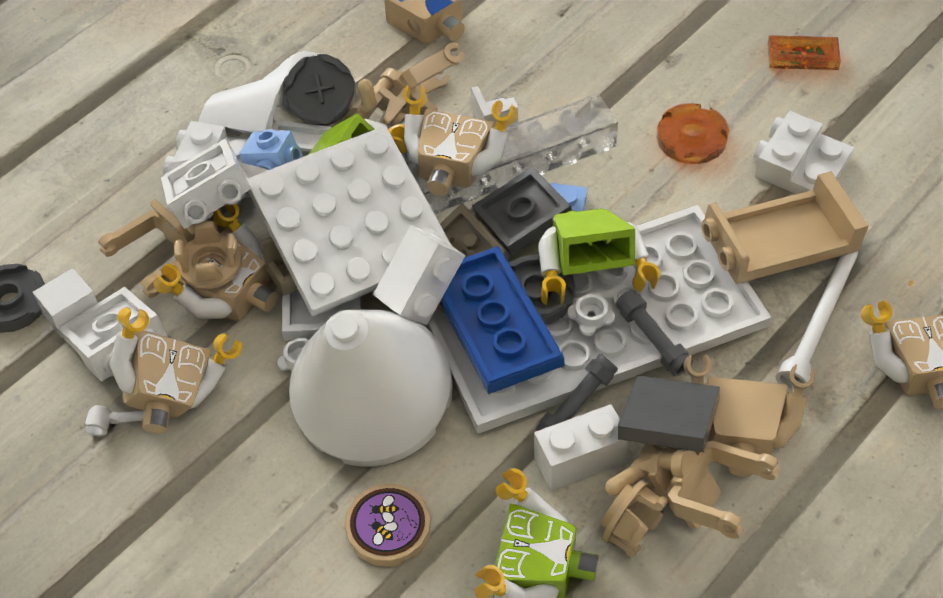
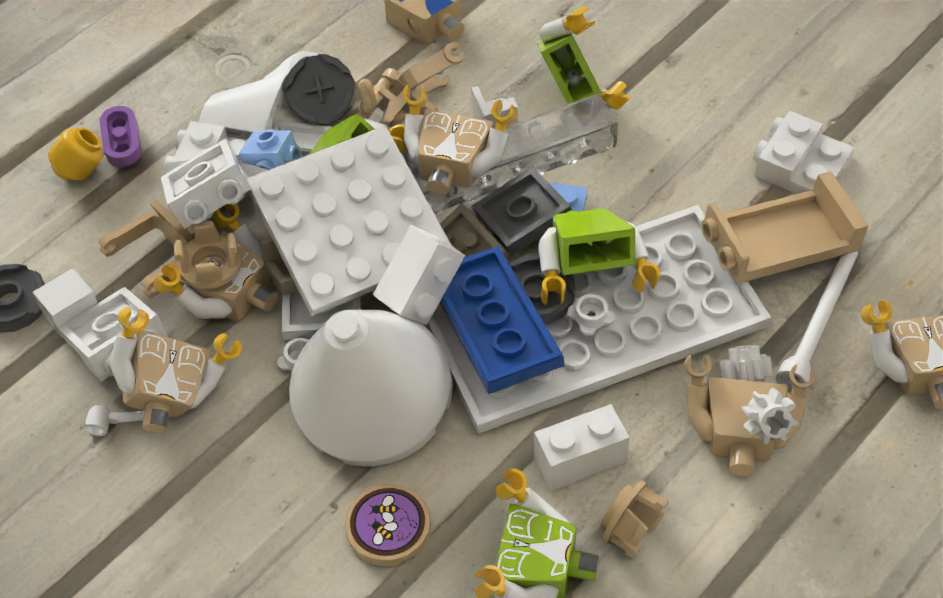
(75, 154): none -> yellow head
(120, 136): none -> medium lavender plate
(569, 64): none -> torso
(599, 372): dark grey bar -> none
(633, 308): dark grey bar -> none
(669, 413): dark grey tile -> none
(688, 148): clear orange tile -> none
(688, 484): tan piece -> none
(746, 364): none -> white gear
(769, 415): none -> white gear
(803, 52): clear orange tile -> none

